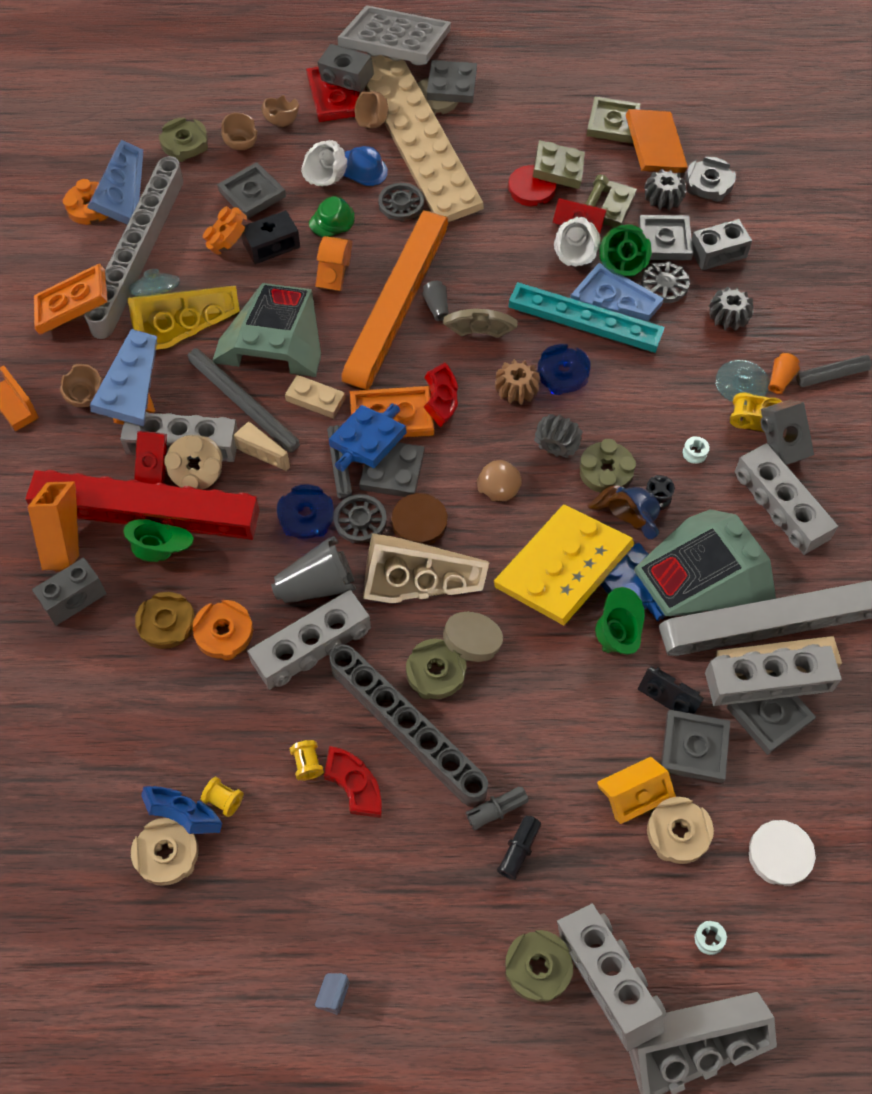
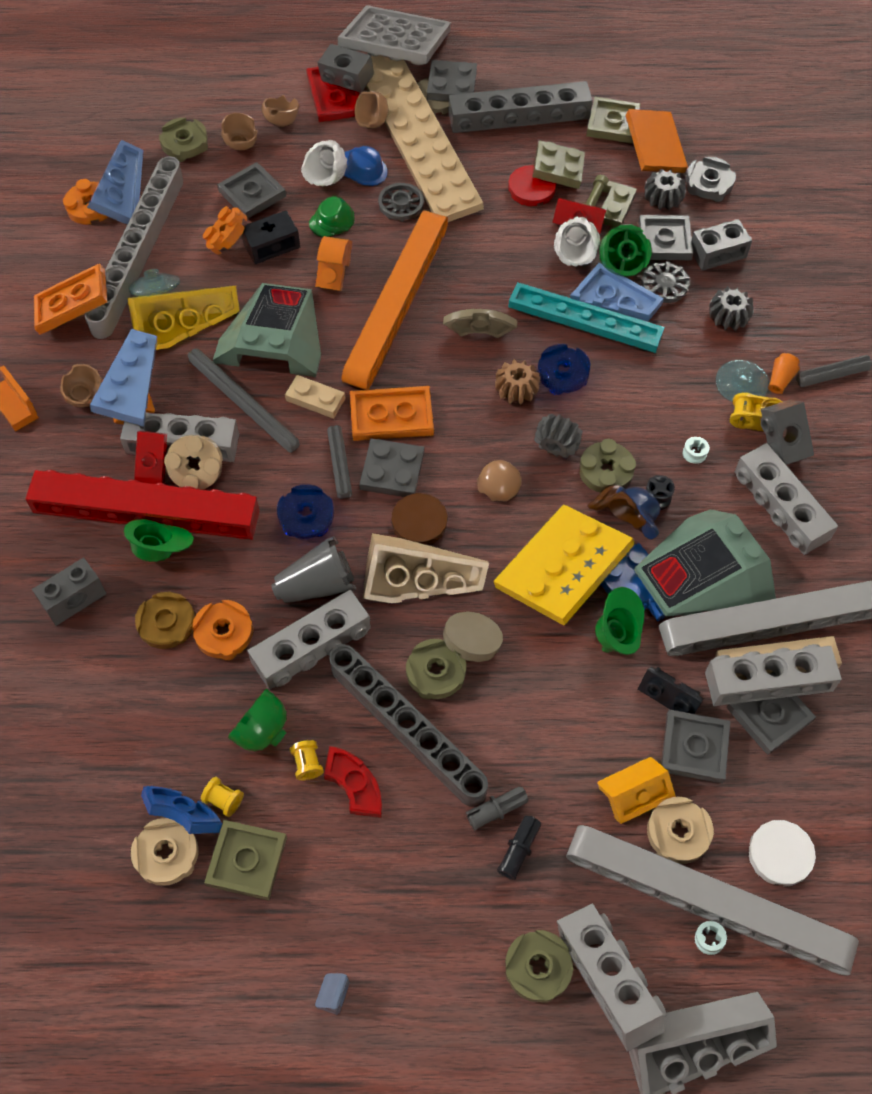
(55, 525): orange slope -> none
(246, 860): none -> olive plate
(259, 445): tan slope -> none
(261, 724): none -> green cylinder
(359, 518): dark grey wheel -> none
(367, 436): blue plate -> none
(436, 298): dark grey cone -> none
(443, 394): red tile -> none
(520, 107): none -> dark grey brick
(714, 900): none -> light grey beam

